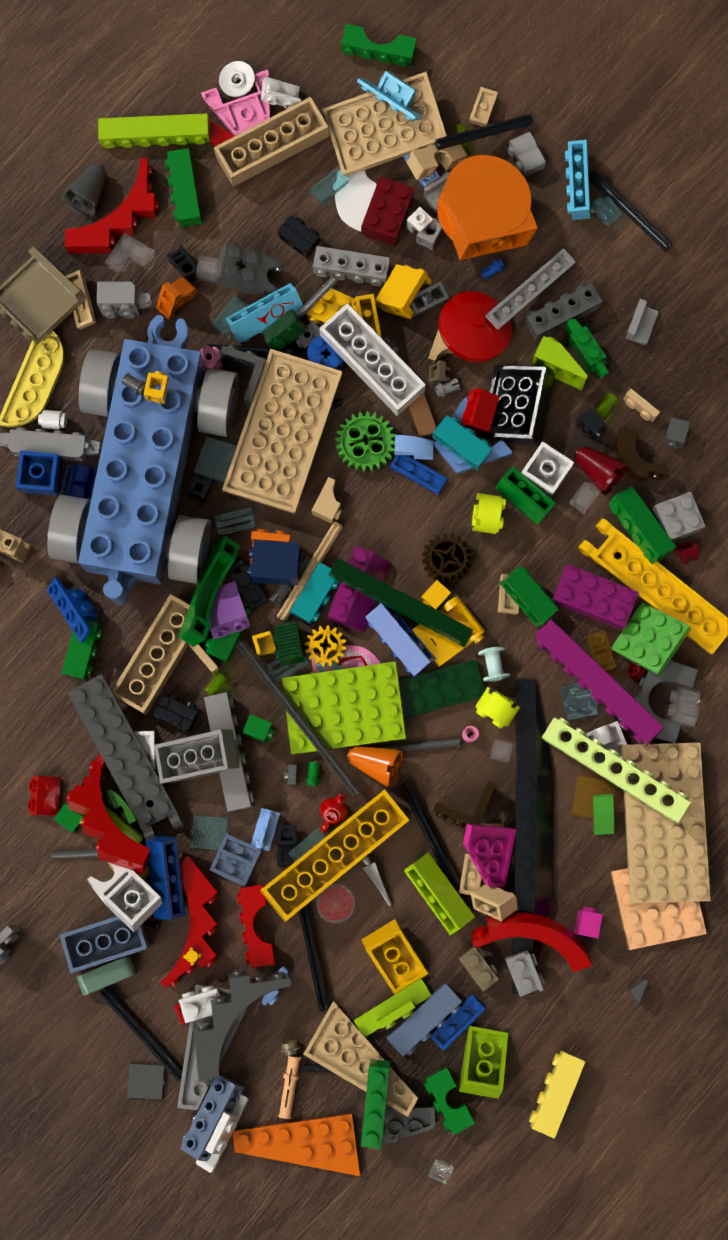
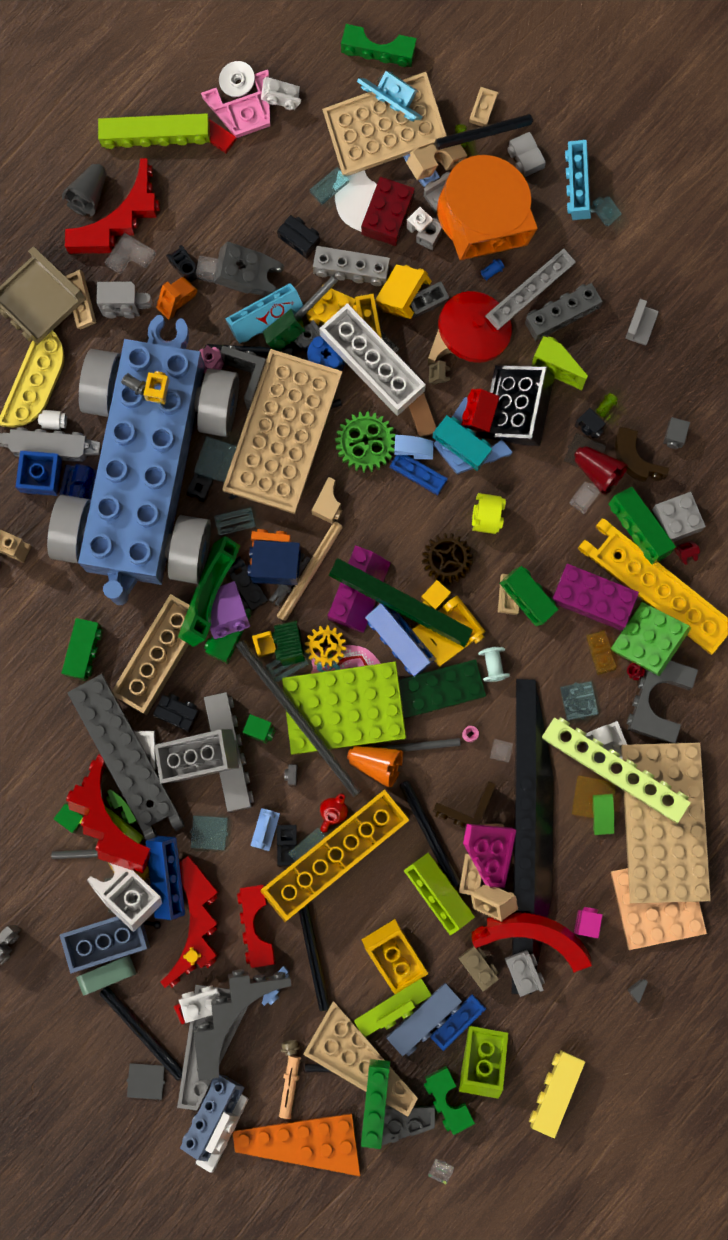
(44, 795): red bracket -> none
(74, 608): blue bracket -> none
(184, 188): green brick -> none
(205, 658): tan tile -> none
(215, 684): clear neon green pin -> none
(231, 308): clear light blue tile -> none
(235, 860): sand blue slope -> none
(271, 141): tan brick -> none
(313, 774): green pin -> none
(314, 595): teal brick -> none
(335, 903): clear tile -> none
(372, 871): light grey piece -> none
(445, 388): light grey pin -> none
(496, 707): neon yellow brick -> none
(525, 495): green brick -> none
(547, 469): white brick -> none
(586, 348): green hinge -> none
(599, 683): magenta brick -> none
(637, 217): black axle -> none
(646, 410): tan plate -> none
(684, 706): clear brick -> none

